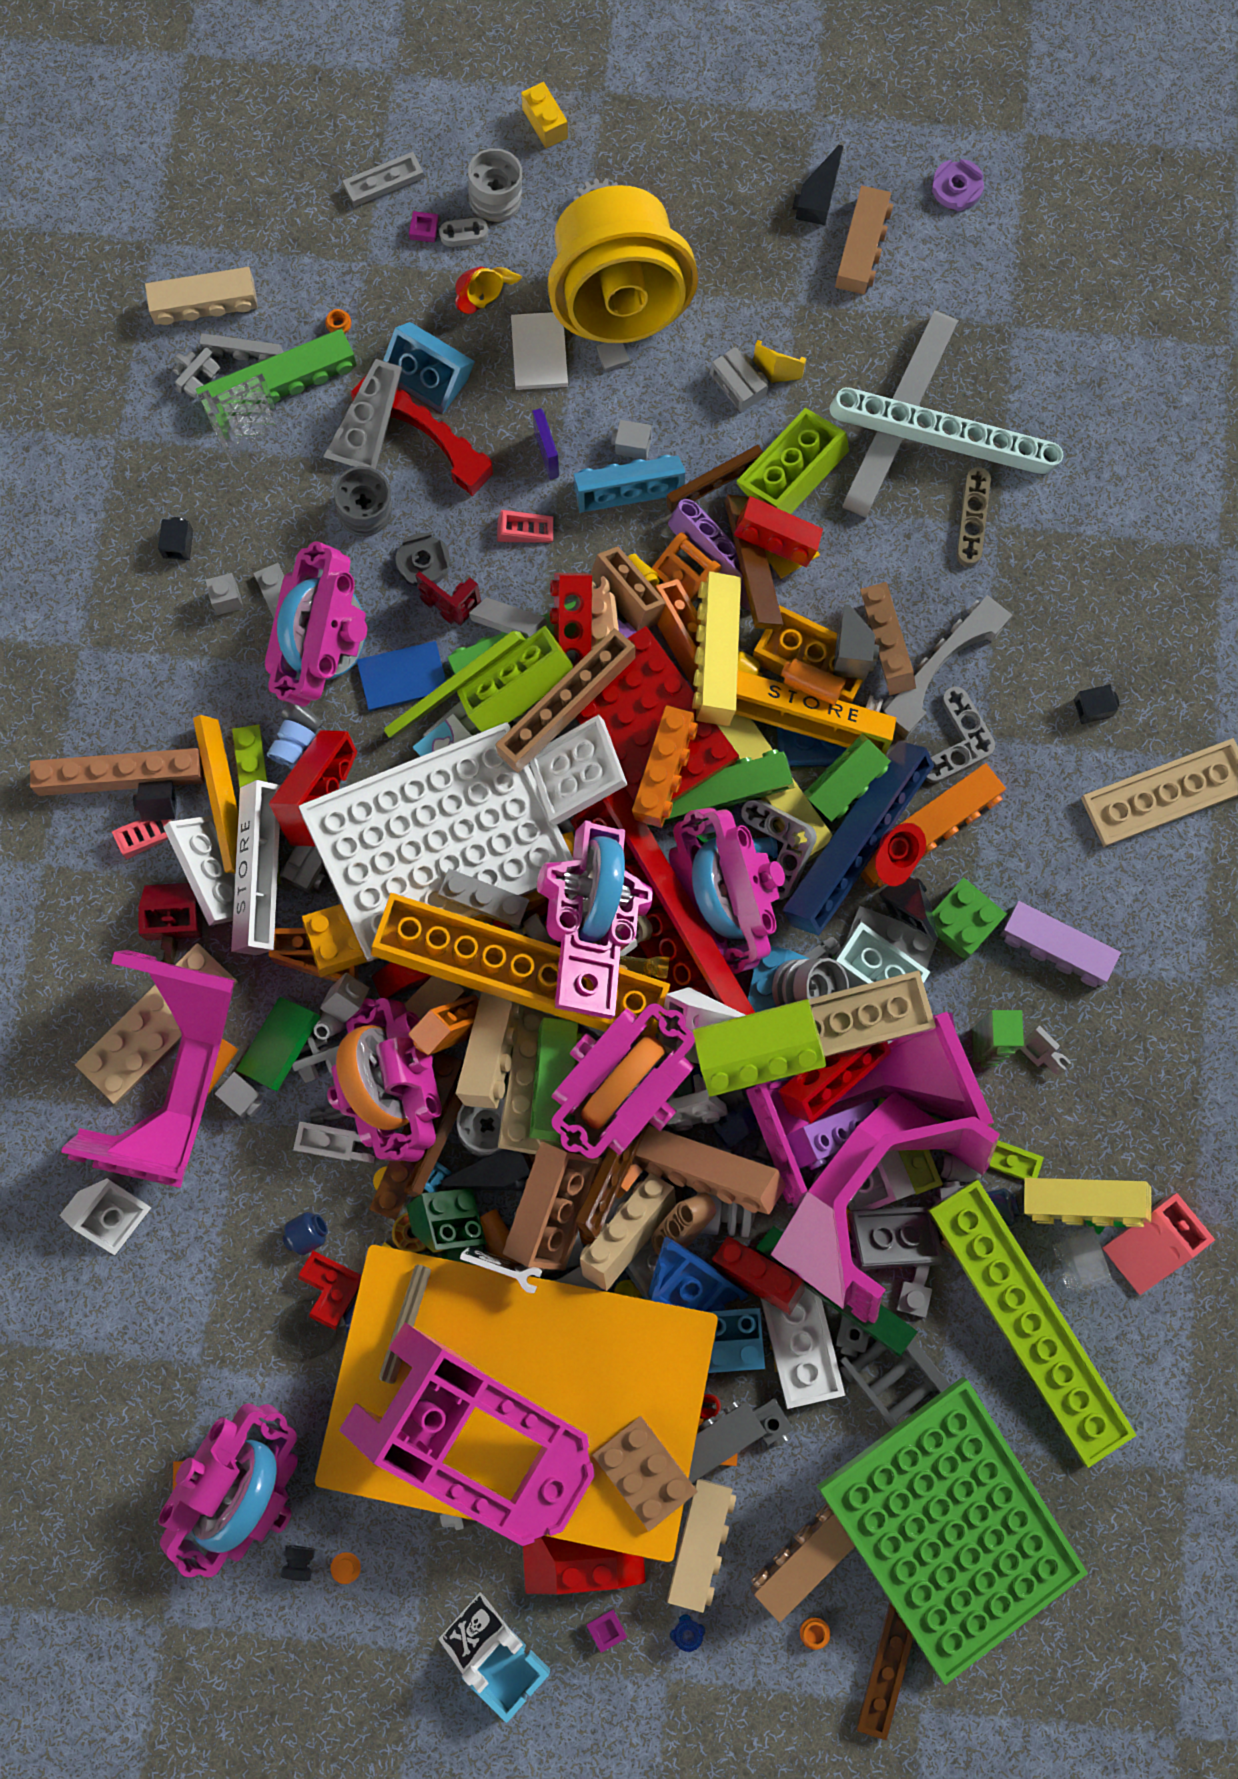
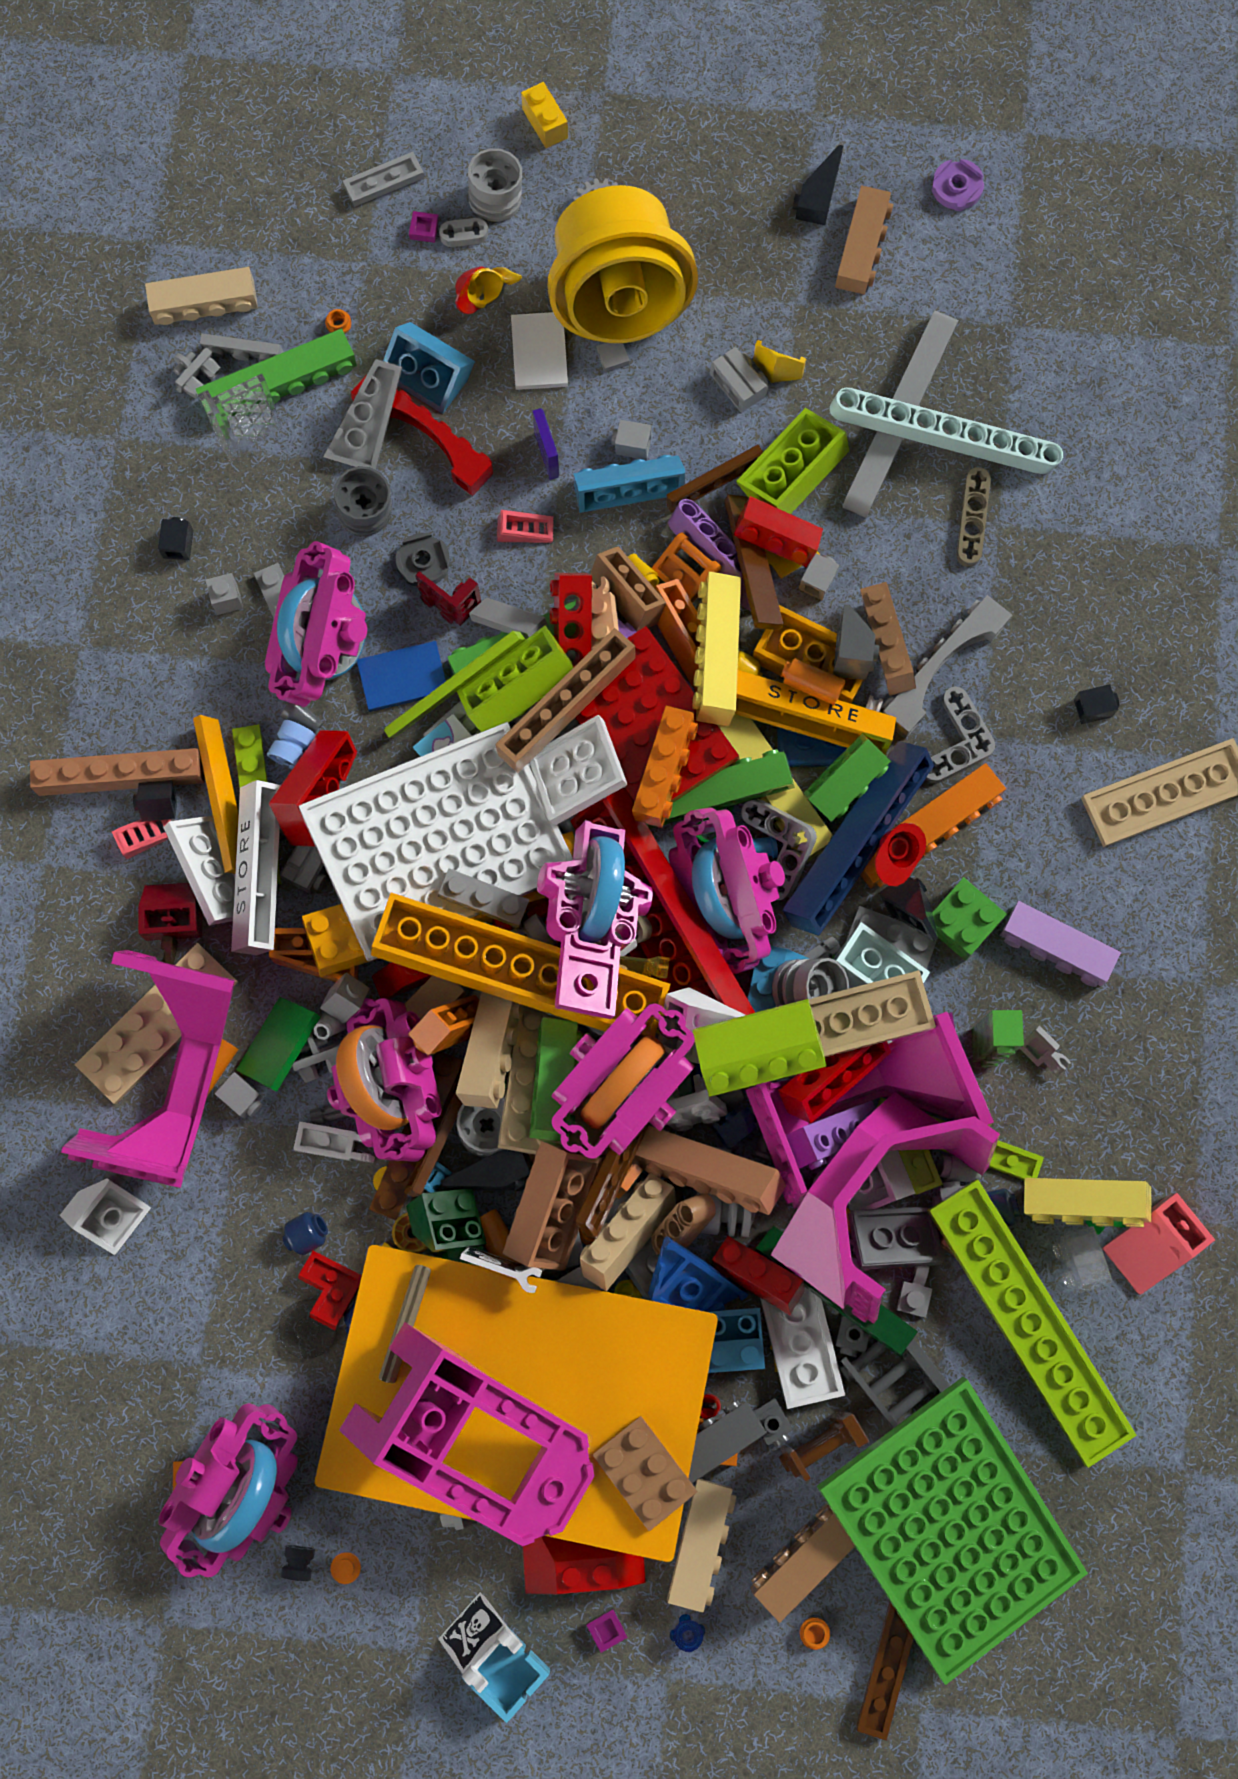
(819, 576): none -> light grey brick
(841, 1431): none -> reddish brown fence

